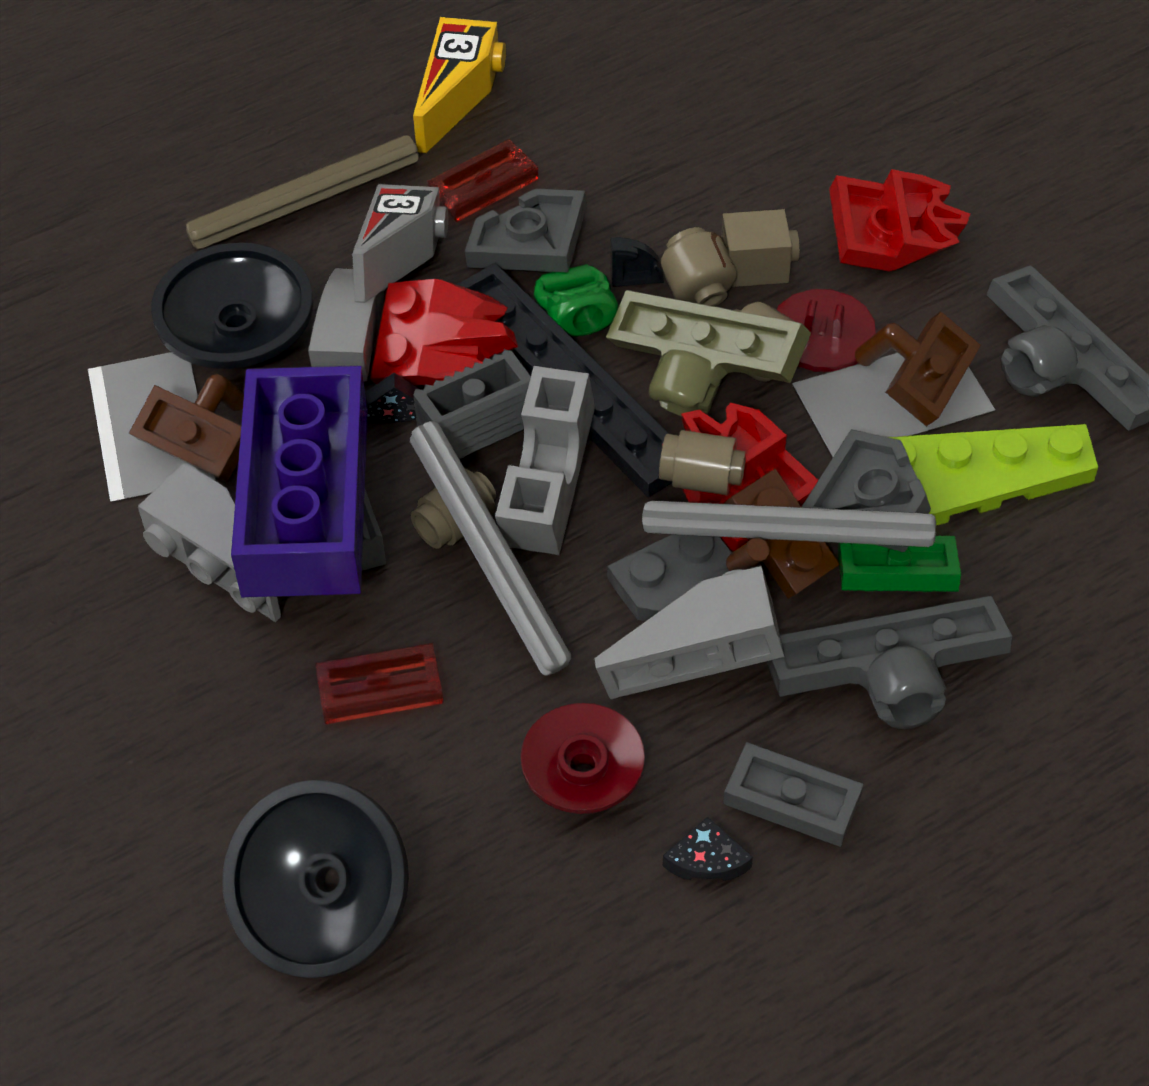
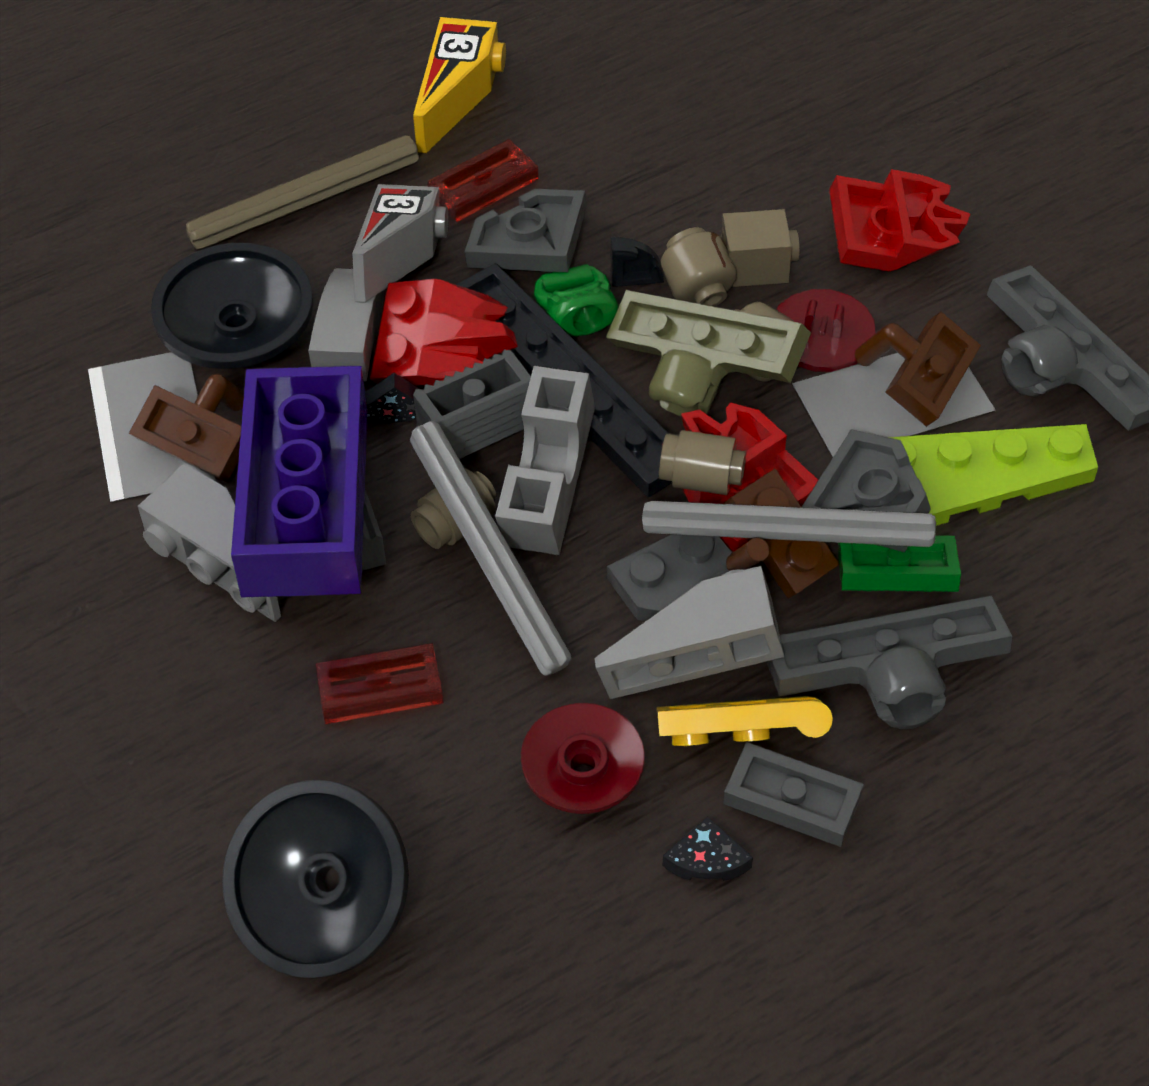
(747, 719): none -> yellow plate

